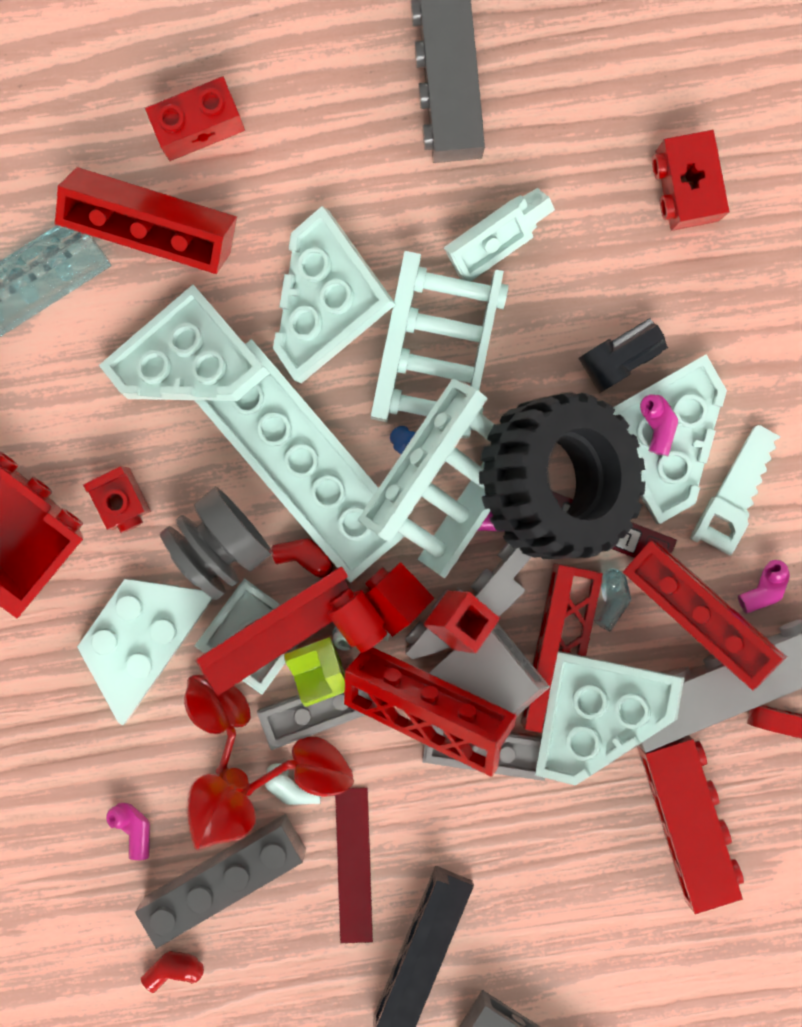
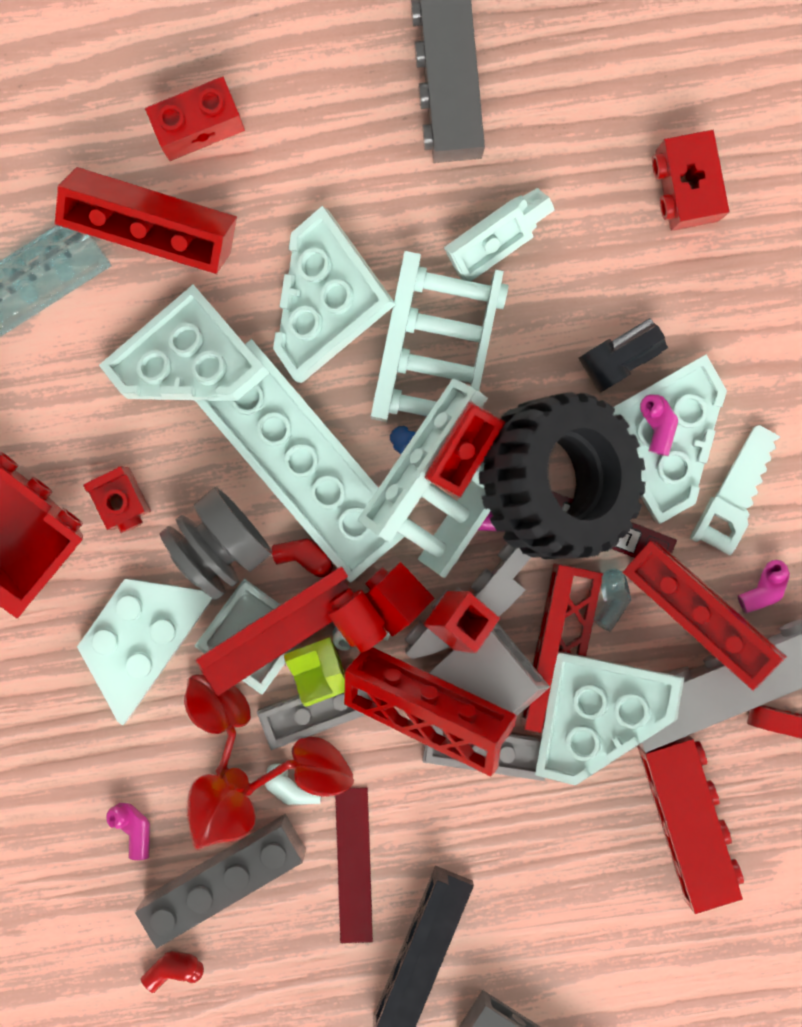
(464, 449): none -> red slope

